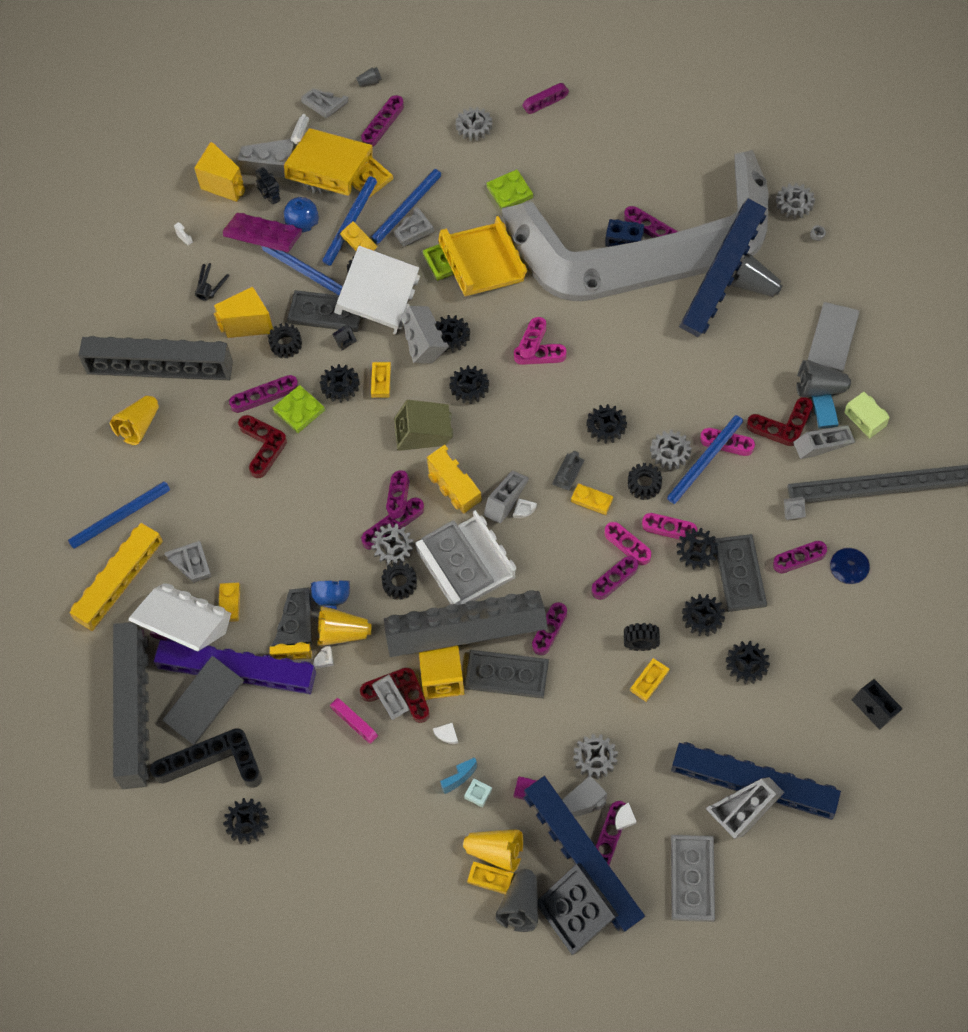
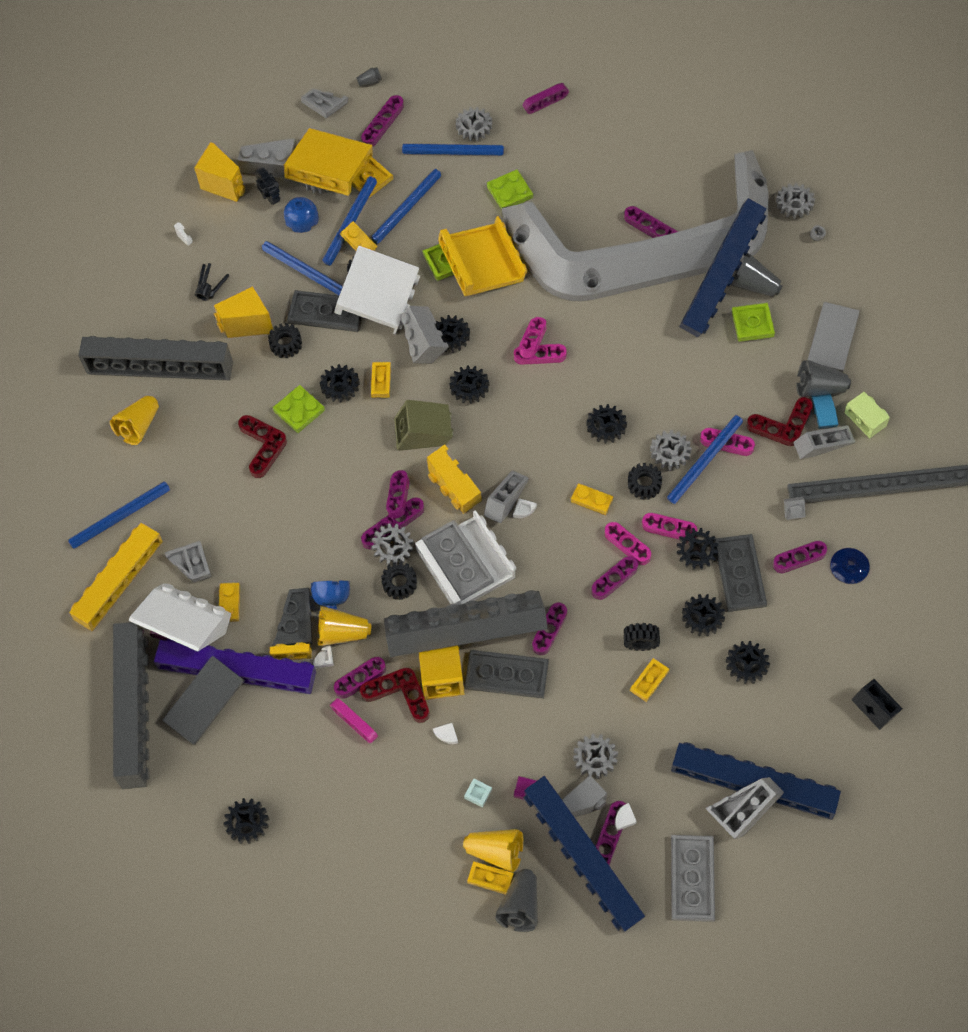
(210, 756): black beam -> none
(262, 232): magenta plate -> none
(262, 390): magenta beam -> none
(299, 129): white axle -> none
(344, 337): black tile -> none
(361, 669): none -> magenta beam
(390, 697): light grey plate -> none
(413, 228): light grey wing -> none
(453, 149): none -> blue axle
(464, 771): dark azure slope -> none
(568, 471): dark grey hinge -> none
(576, 909): black plate -> none
(624, 234): dark blue brick -> none
(753, 322): none -> lime plate

